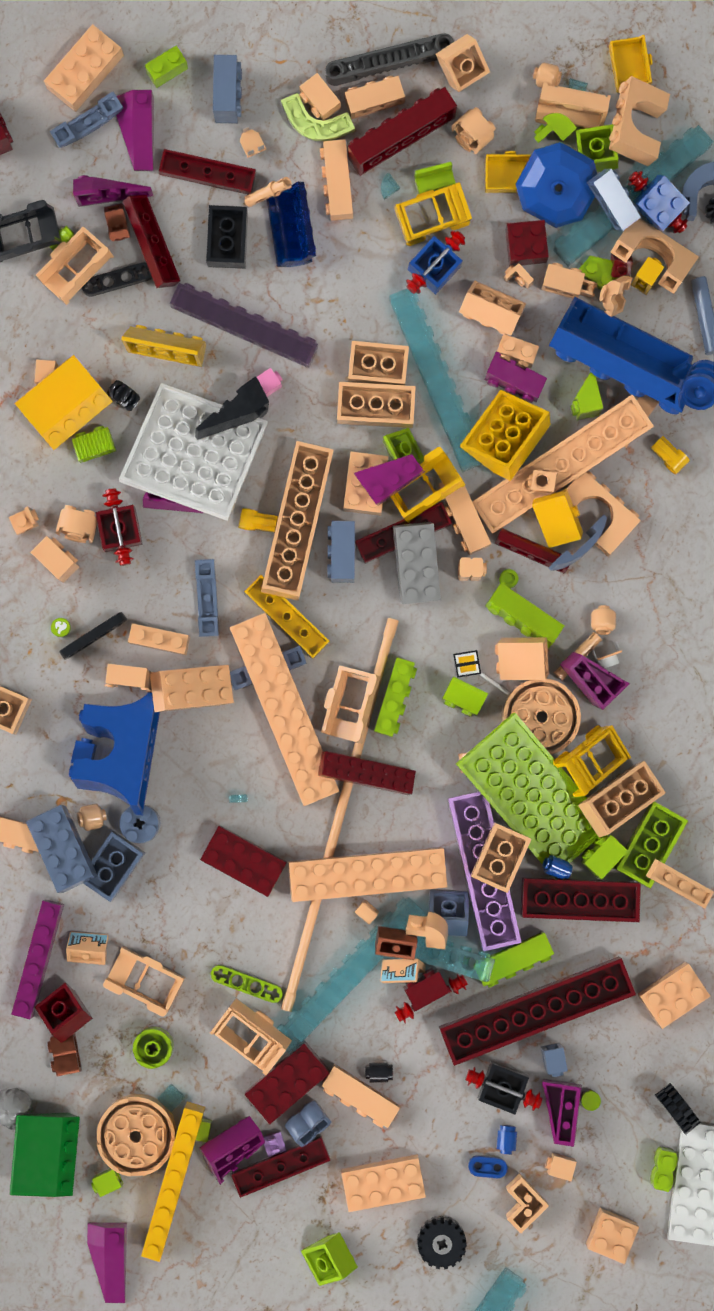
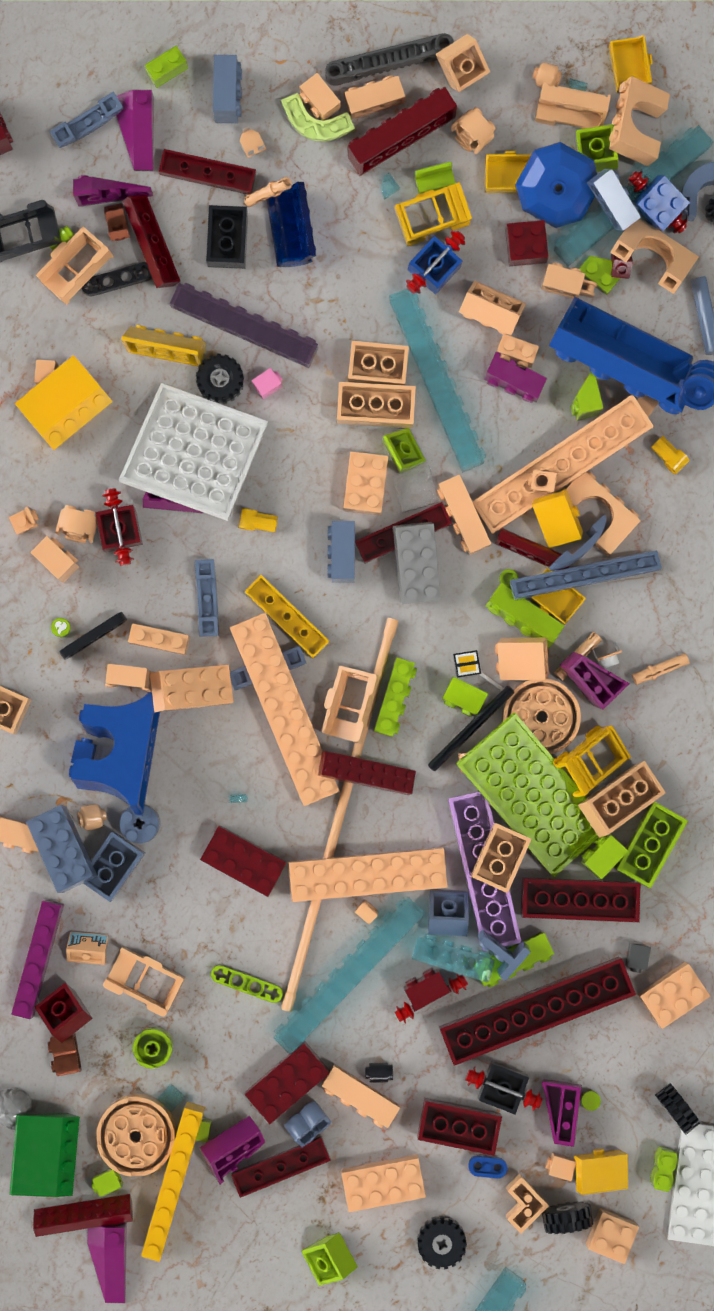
(82, 1215): none -> dark red piece
(84, 68): light nougat brick -> none
(93, 444): lime brick -> none
(123, 395): black gear -> none
(215, 371): none -> black wheel
(244, 408): black wedge -> none
(262, 1026): light nougat piece -> none
(274, 1143): lavender tile -> none
(297, 520): light nougat brick -> none
(338, 180): light nougat brick -> none
(389, 478): magenta wedge -> none
(395, 943): copper brick -> none
(401, 970): light nougat panel -> none
(432, 927): light nougat brick -> none
(447, 473): yellow piece -> none
(459, 1126): none -> dark red brick
(471, 569): light nougat brick -> none
(471, 728): none -> black axle
(506, 434): yellow slope -> none
(507, 1139): blue brick -> none
(509, 959): none -> sand blue bracket
(522, 276): light nougat bracket -> none
(554, 1059): sand blue brick -> none
(557, 867): blue brick -> none
(558, 123): lime brick -> none
(559, 604): none -> yellow container
(567, 1217): none -> black wheel
(585, 575): none -> sand blue plate
(601, 1171): none -> yellow container
(603, 620): light nougat head -> none
(612, 295): light nougat cylinder -> none
(637, 957): none -> dark grey brick
(647, 275): yellow brick -> none
(653, 672): none -> light nougat pin
(680, 883): light nougat plate -> none

